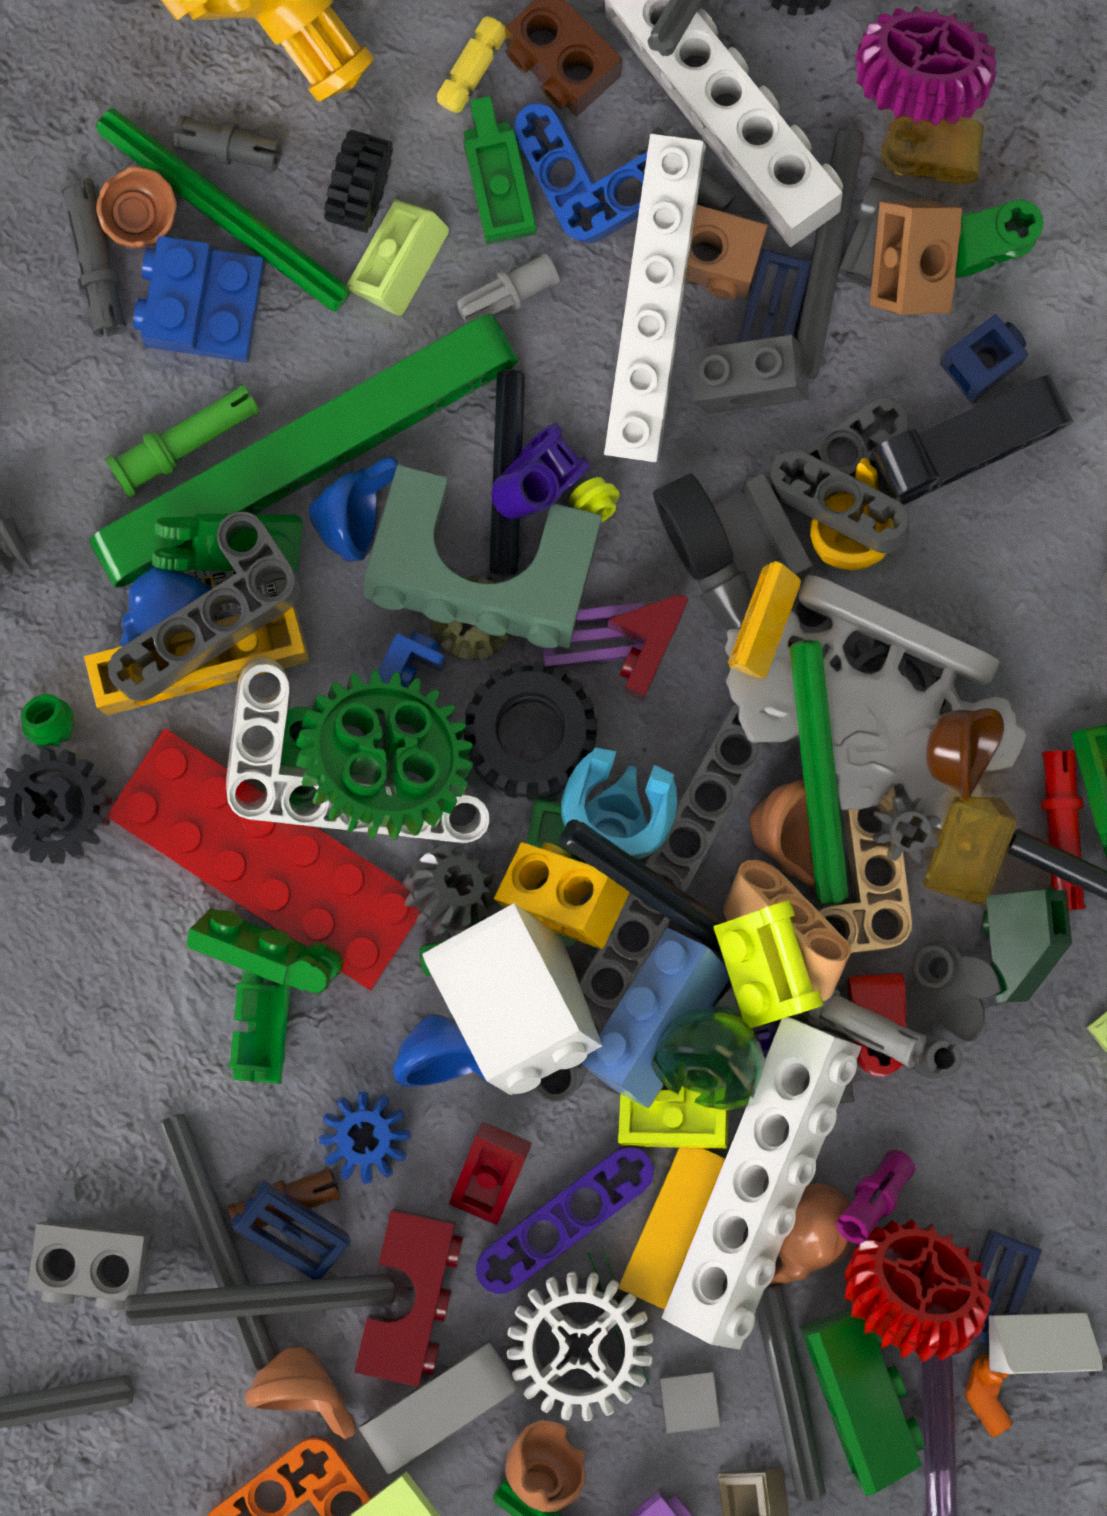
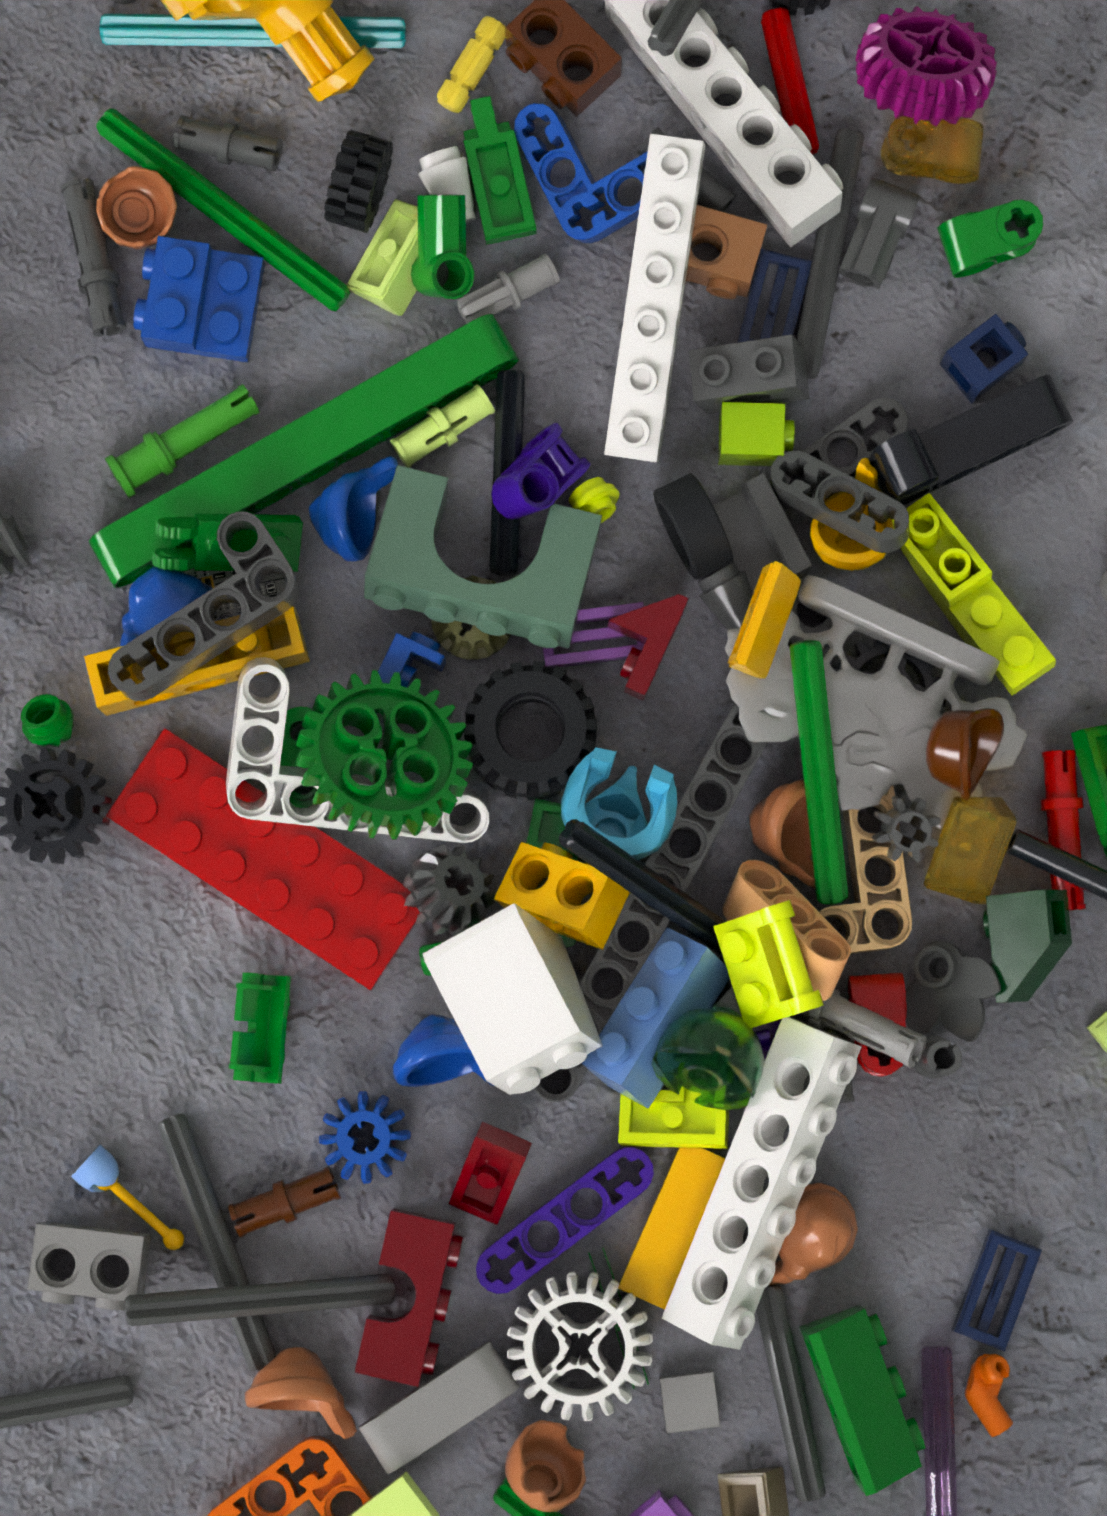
(101, 1174): none -> hinge
(166, 31): none -> teal axle
(258, 1208): dark blue tile -> none
(264, 951): green hinge -> none
(439, 241): none -> green piece
(442, 426): none -> yellowish green pin
(448, 174): none -> white cone
(753, 433): none -> lime brick
(788, 73): none -> red axle
(862, 1215): magenta pin -> none
(915, 257): medium nougat brick -> none
(917, 1290): red gear -> none
(970, 598): none -> neon yellow slope
(1042, 1343): white slope -> none

